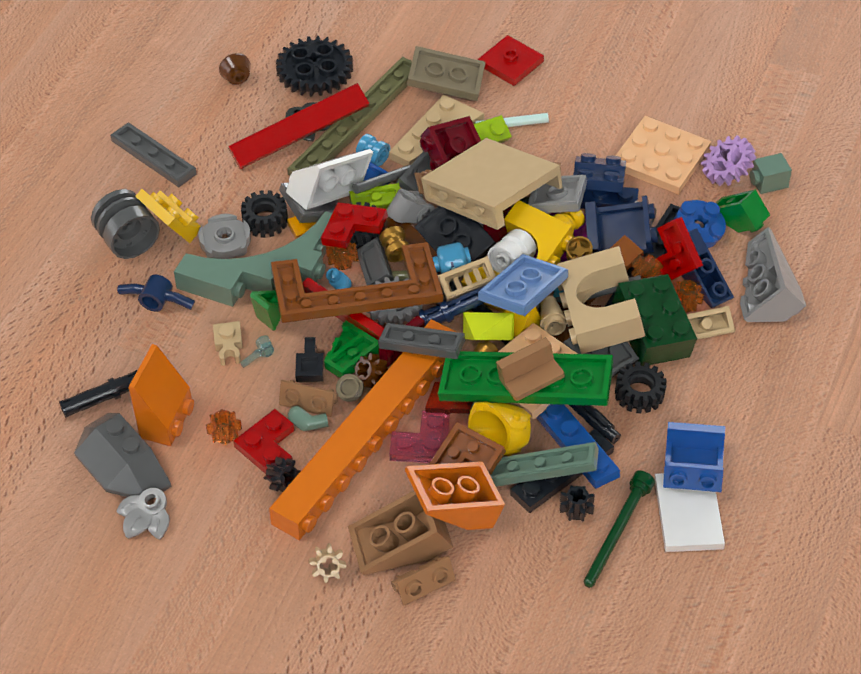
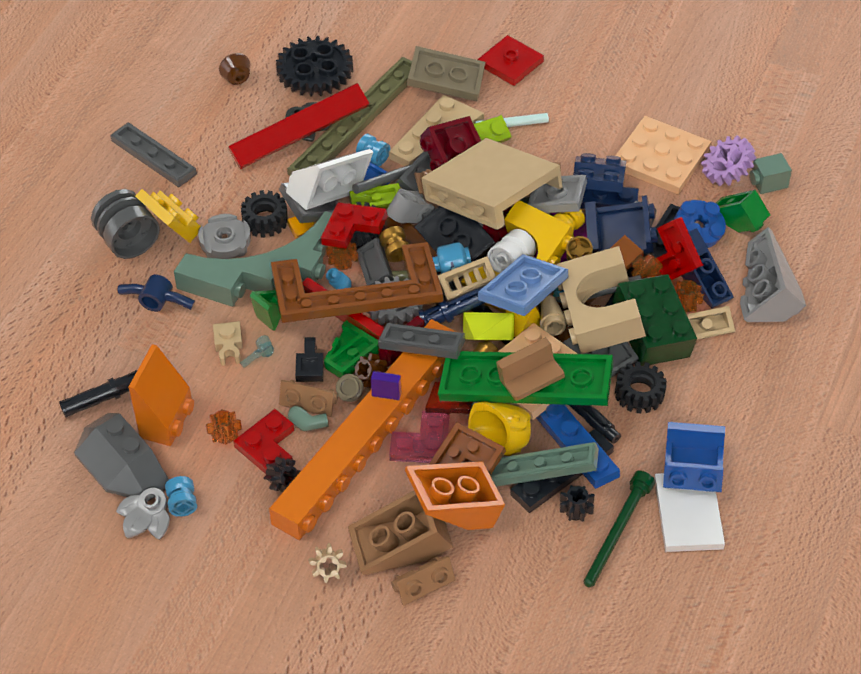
(181, 496): none -> dark azure wheel
(386, 385): none -> dark purple tile

